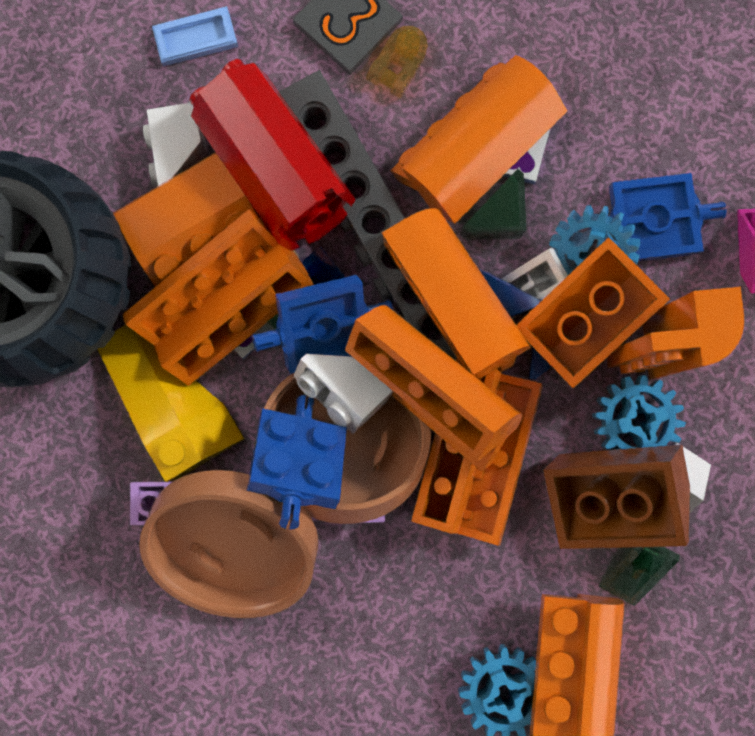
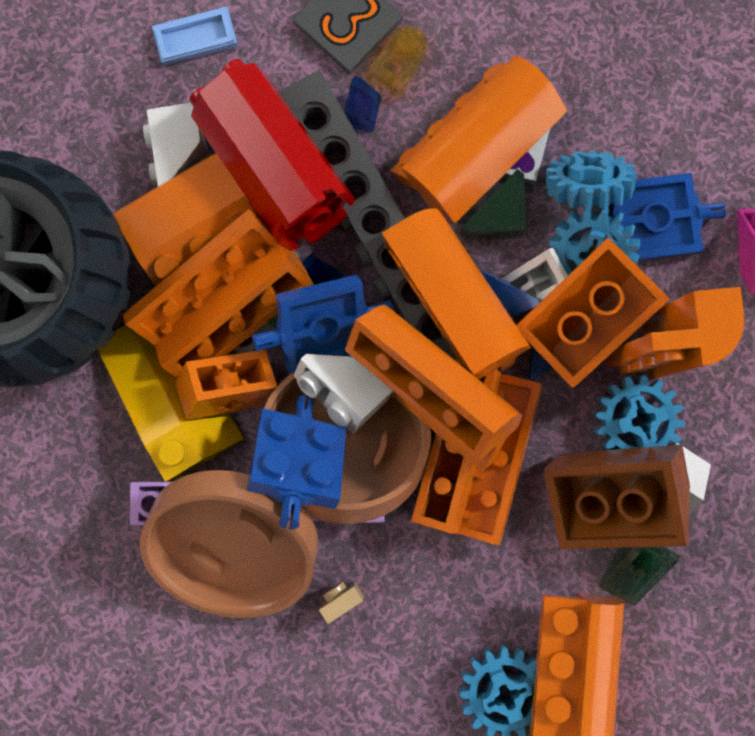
(225, 384): none -> orange brick
(340, 600): none -> tan plate
(362, 105): none -> clear blue slope
(591, 180): none -> dark azure gear

